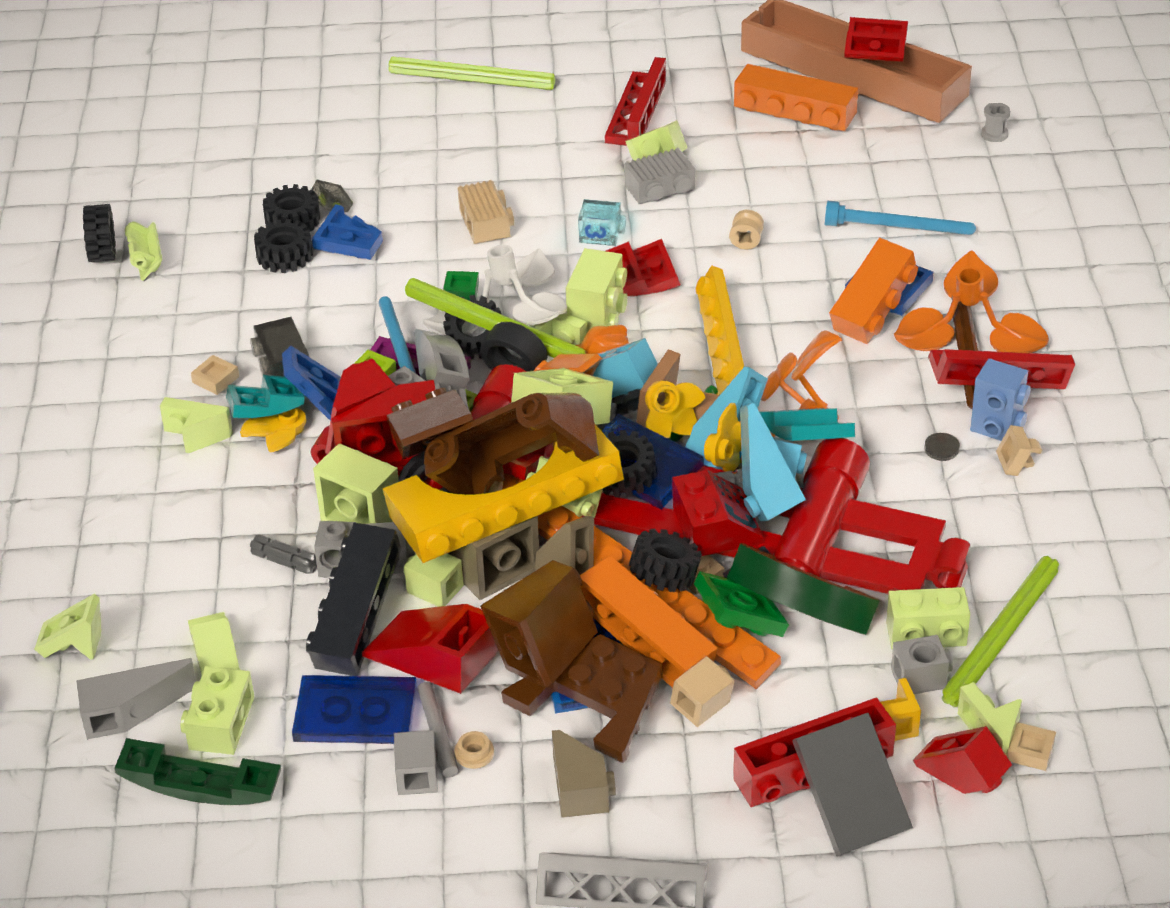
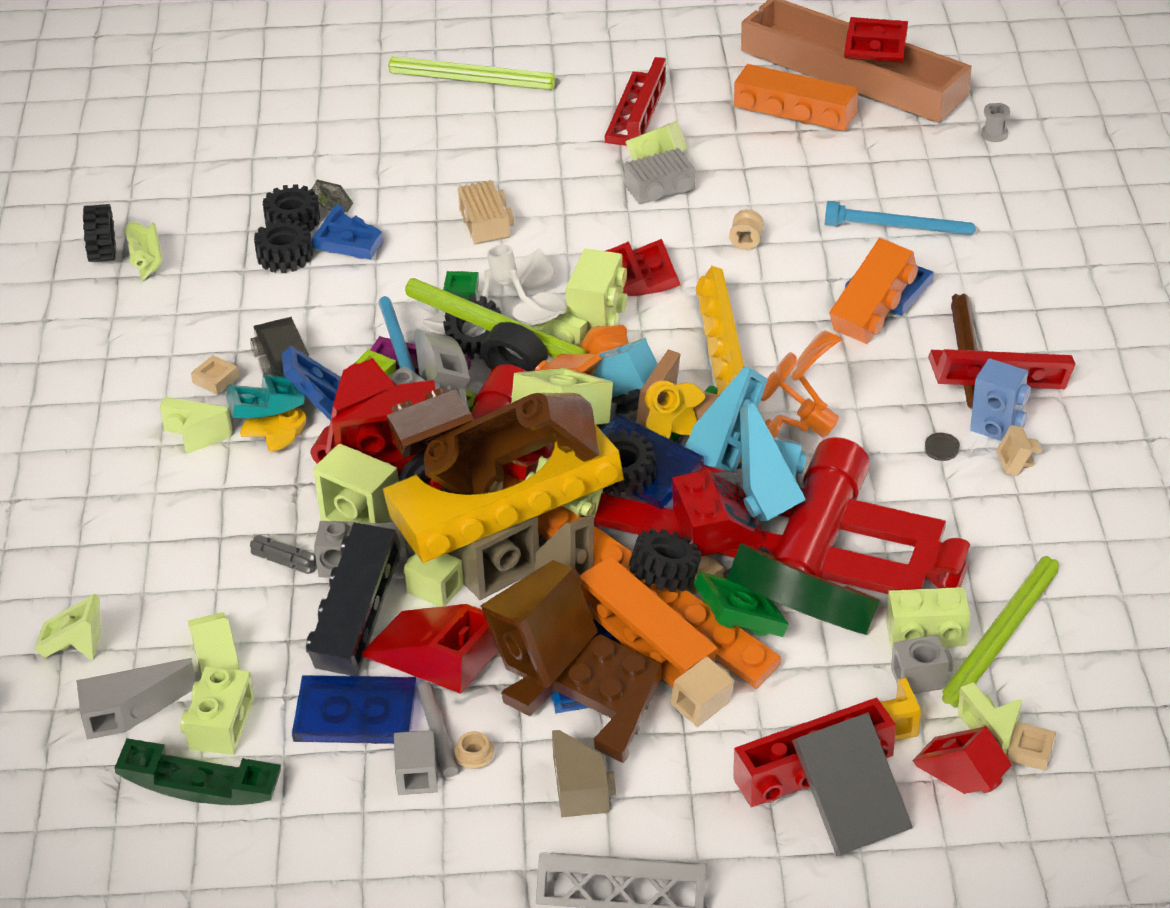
(600, 222): clear light blue brick -> none
(724, 446): yellow plate -> none
(807, 424): teal slope -> none
(970, 282): orange plant -> none

